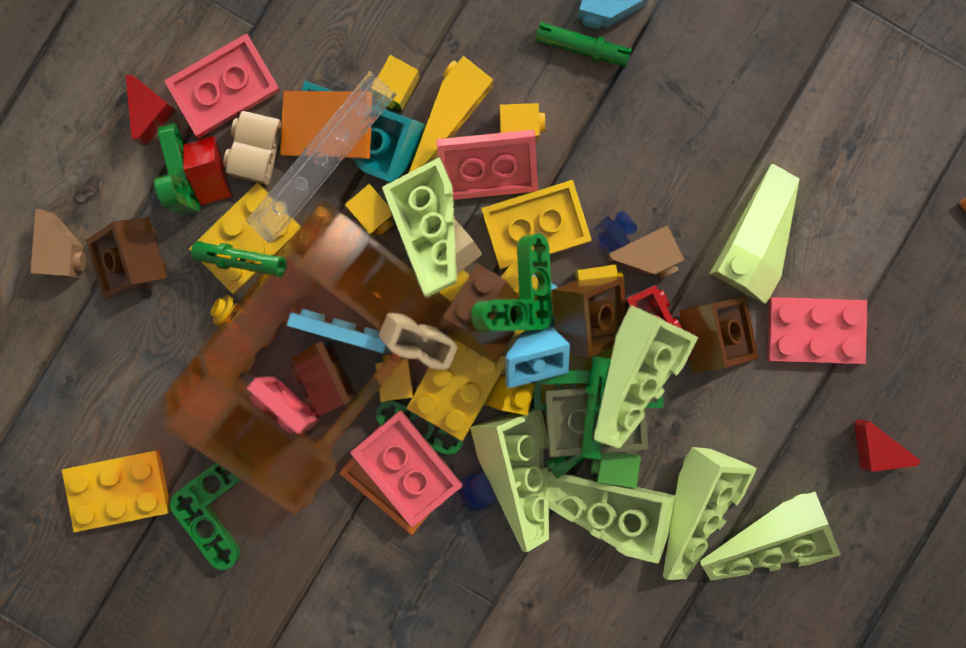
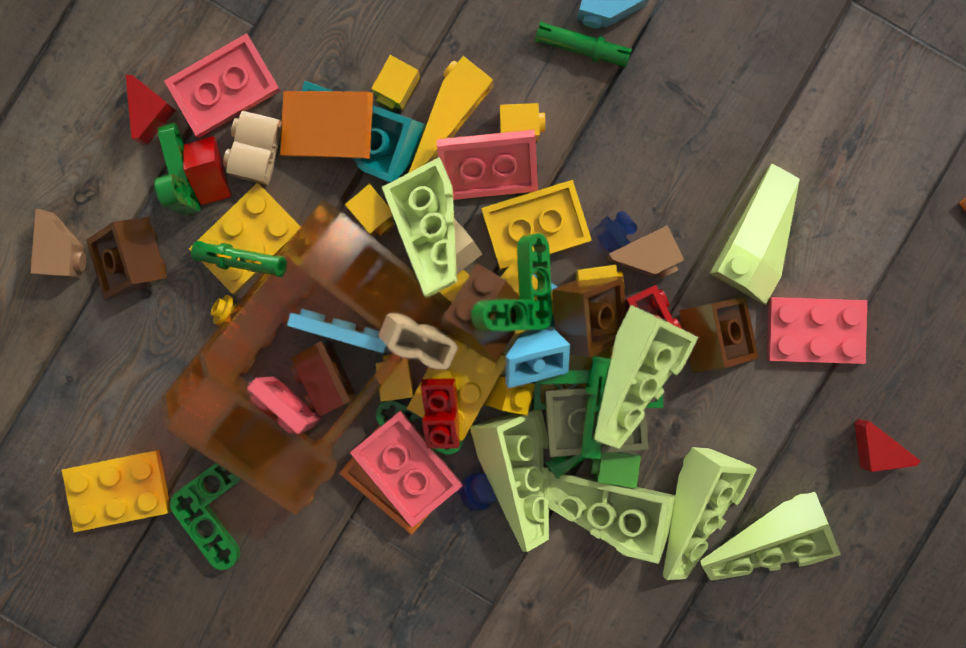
(321, 157): clear tile -> none
(441, 413): none -> red slope

